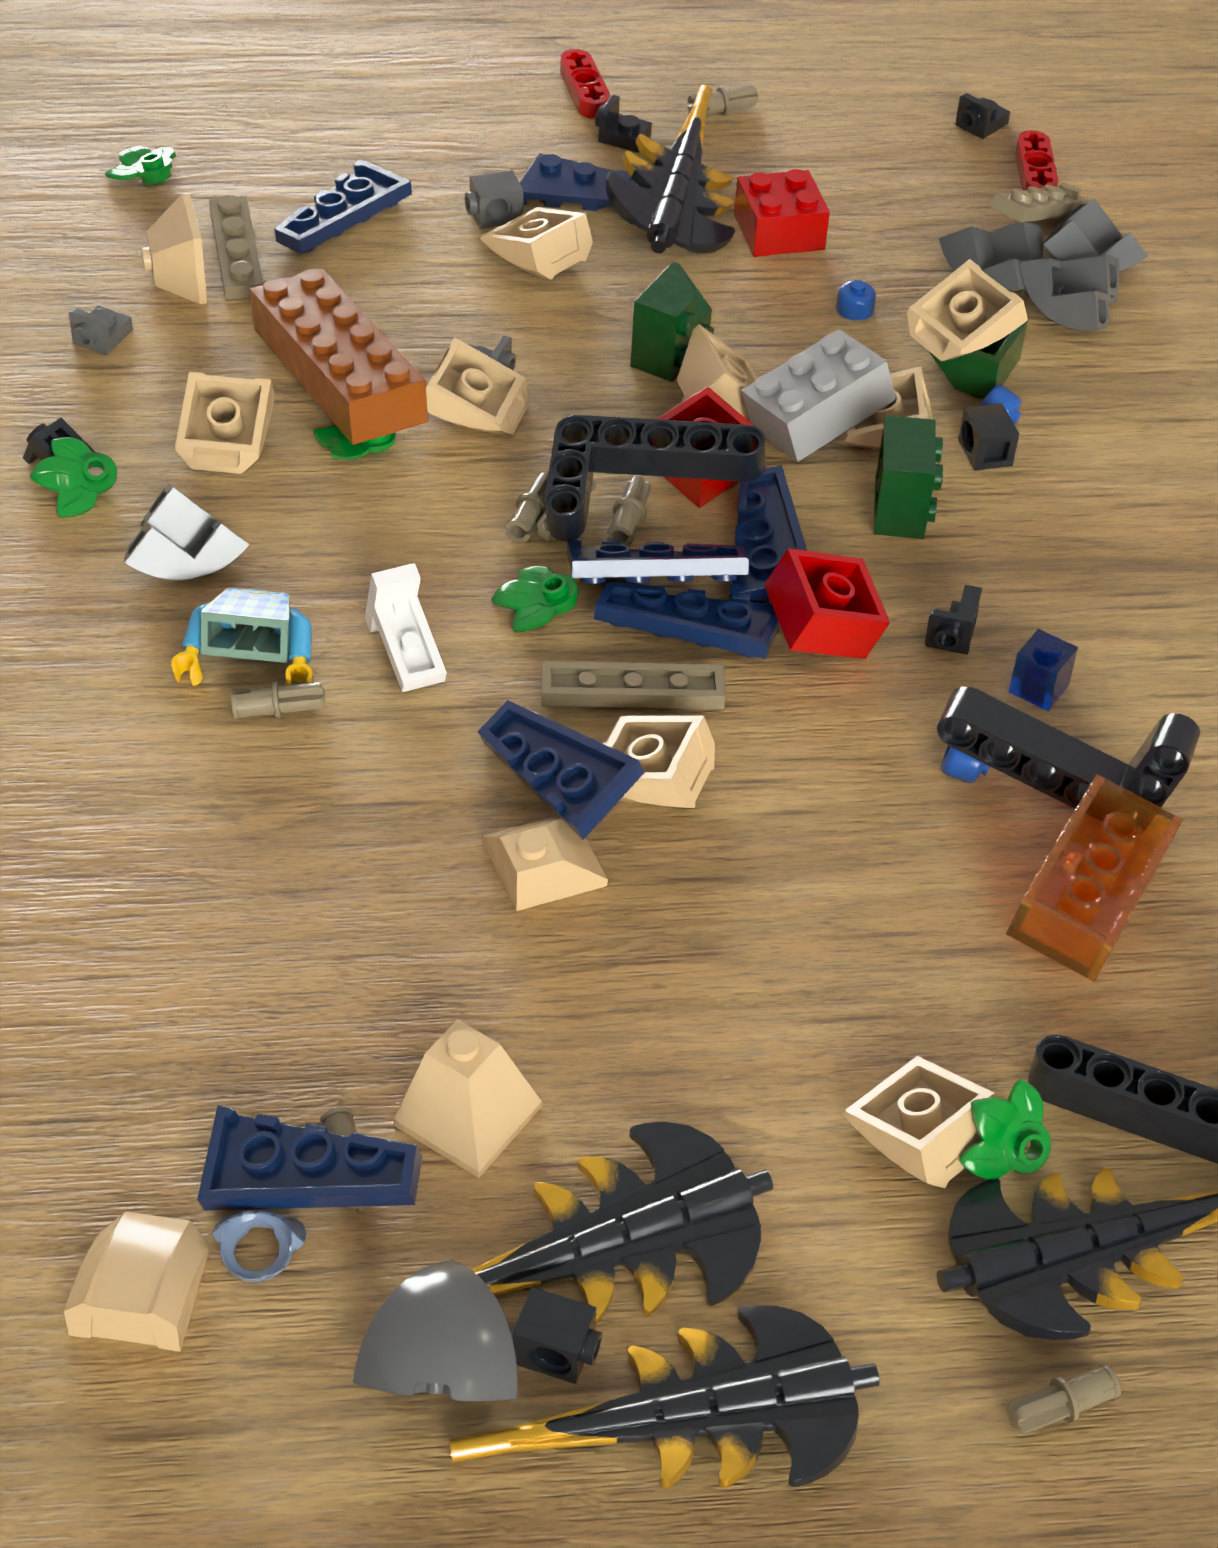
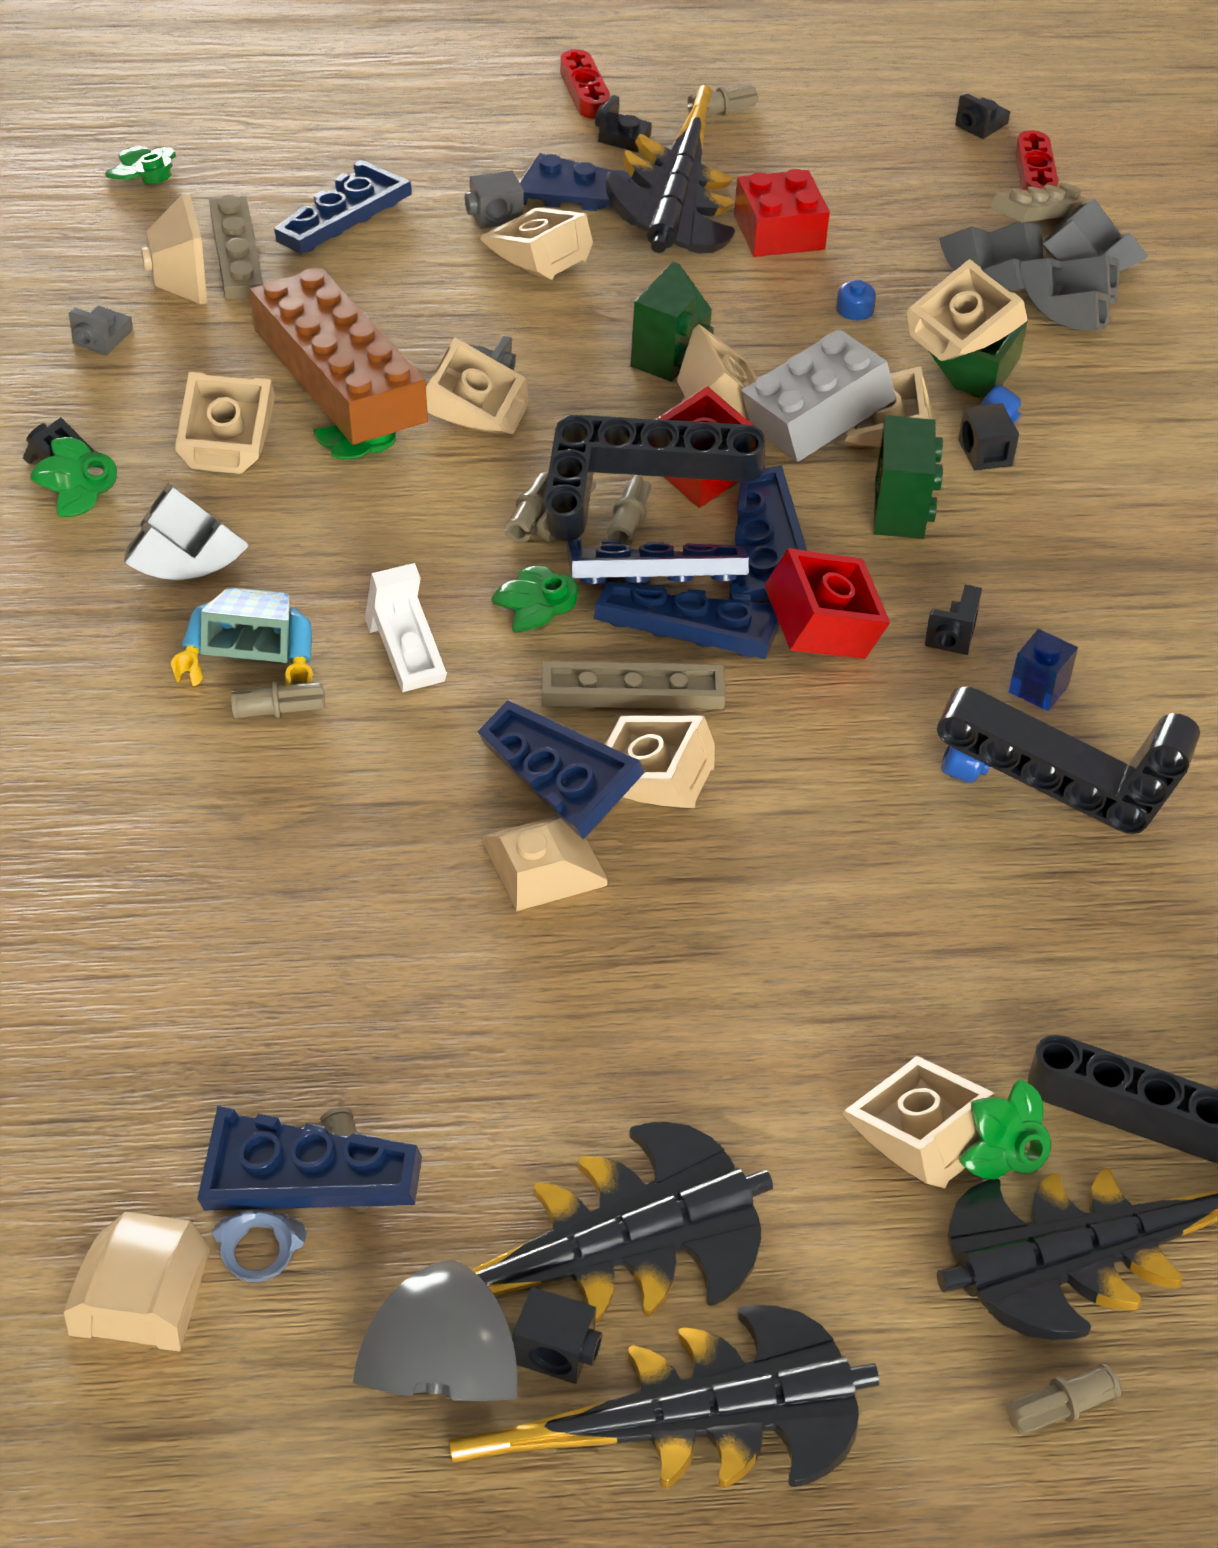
(467, 1099): tan slope -> none
(1094, 877): clear orange brick -> none

